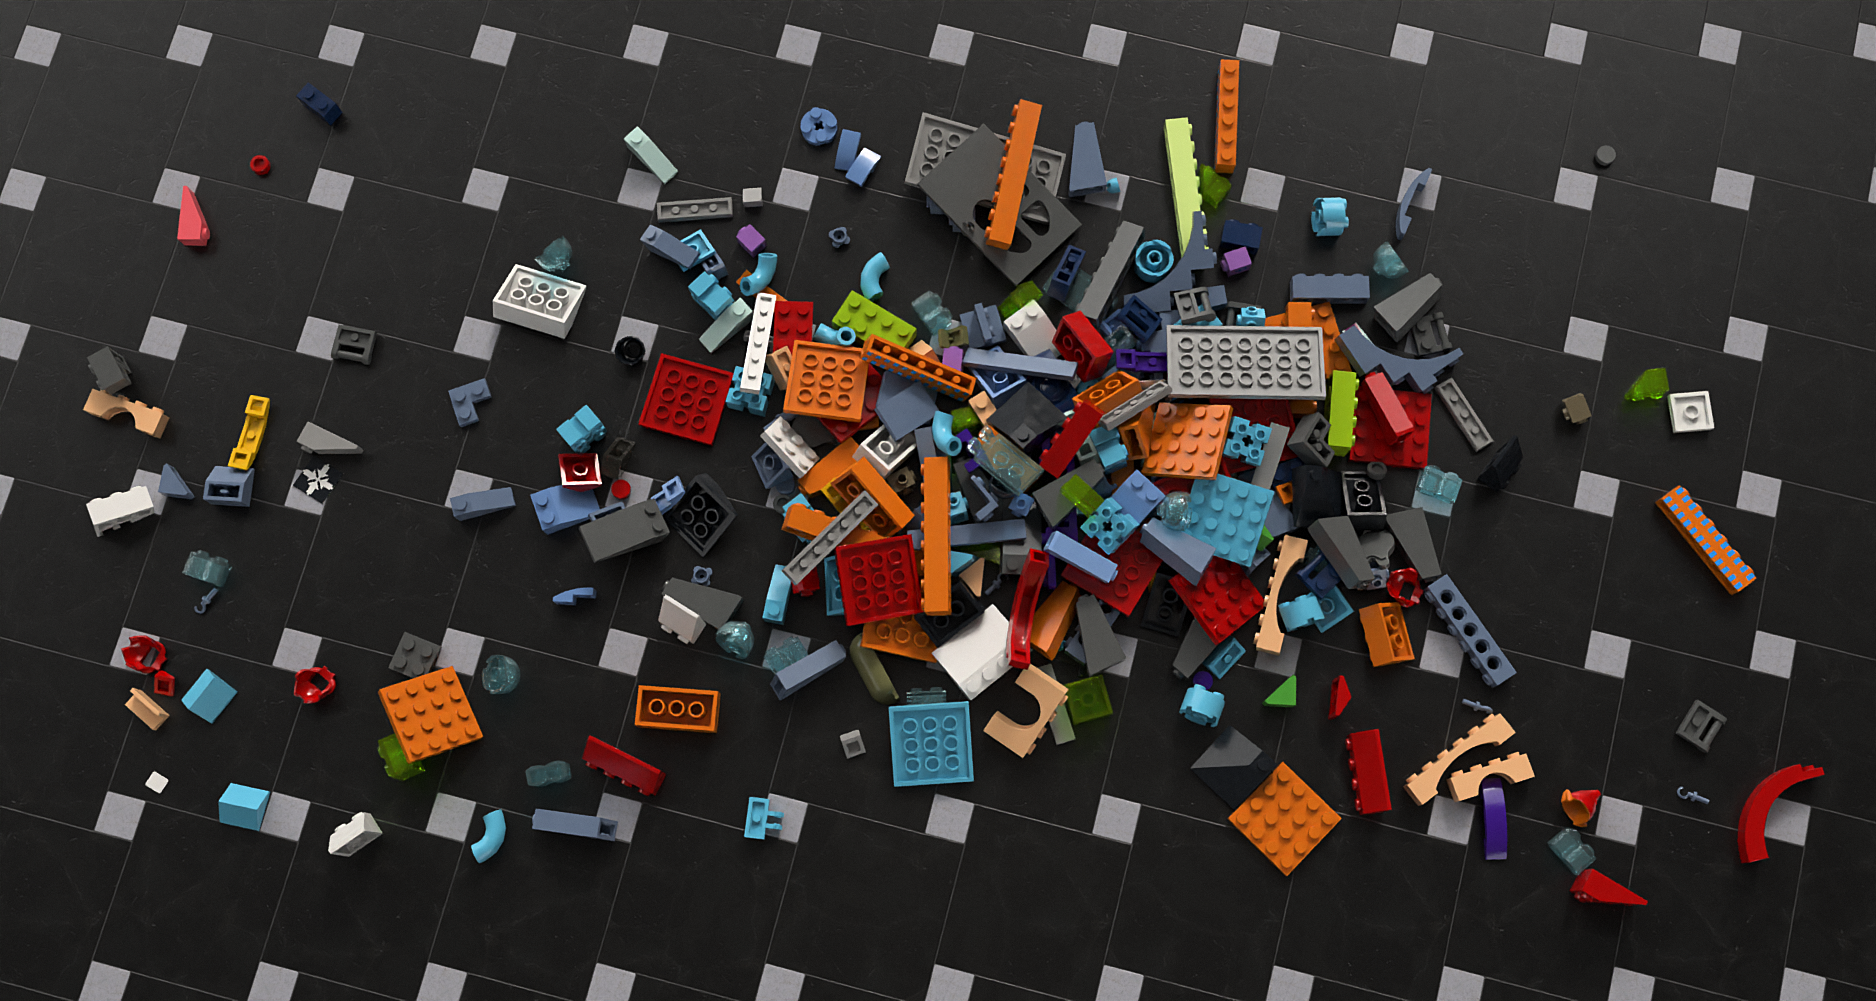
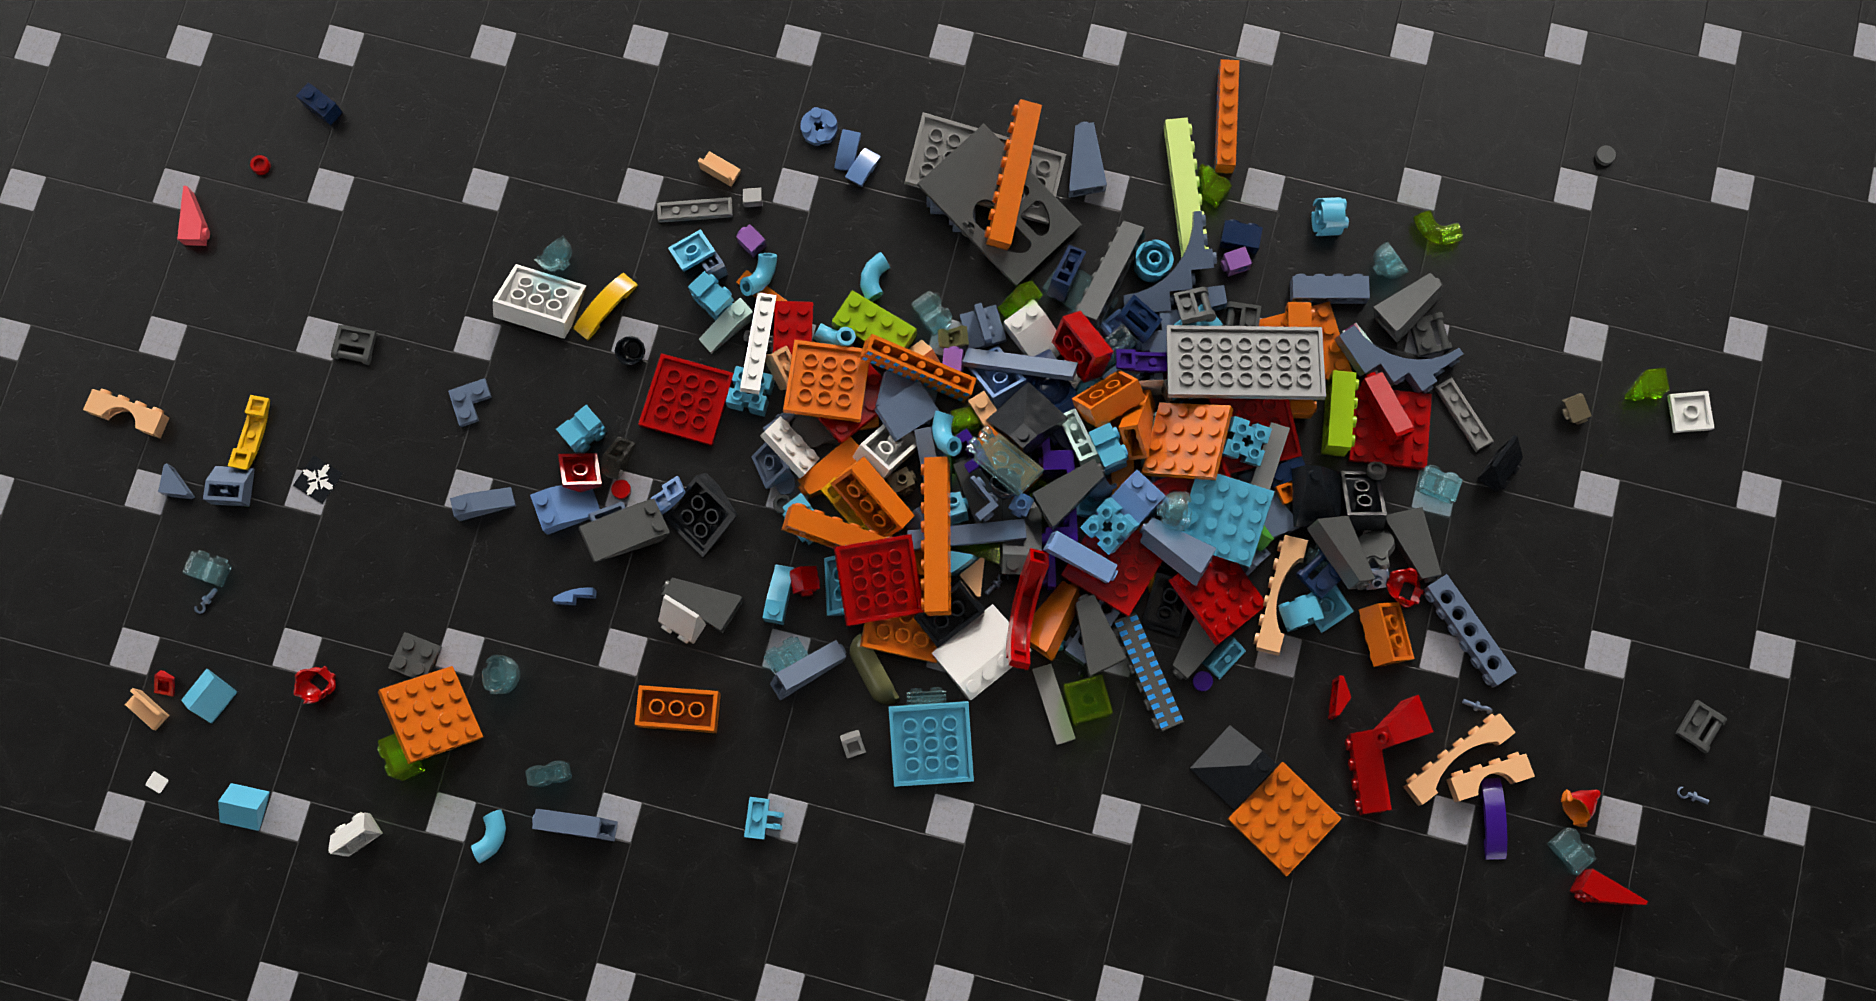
(110, 370): dark grey brick -> none
(120, 508): white wedge -> none
(139, 649): red helmet -> none
(324, 442): light grey slope -> none
(603, 304): none -> yellow slope
(623, 765): red slope -> none
(650, 155): light aqua slope -> none
(669, 247): sand blue slope -> none
(701, 571): sand blue plate -> none
(719, 168): none -> light nougat panel
(736, 637): clear light blue cylinder -> none
(829, 537): light grey plate -> none
(839, 232): sand blue plate -> none
(1022, 737): light nougat arch -> none
(1071, 438): red brick -> none
(1081, 495): clear neon green panel -> none
(1113, 186): medium azure hinge -> none
(1134, 405): light grey tile -> none
(1147, 672): none -> dark grey brick
(1202, 705): medium azure brick -> none
(1251, 317): medium azure brick -> none
(1284, 696): bright green slope -> none
(1308, 440): dark grey brick -> none
(1402, 220): sand blue slope -> none
(1403, 724): none -> red slope
(1437, 233): none -> clear neon green cylinder
(1706, 540): orange brick -> none
(1755, 811): red arch -> none

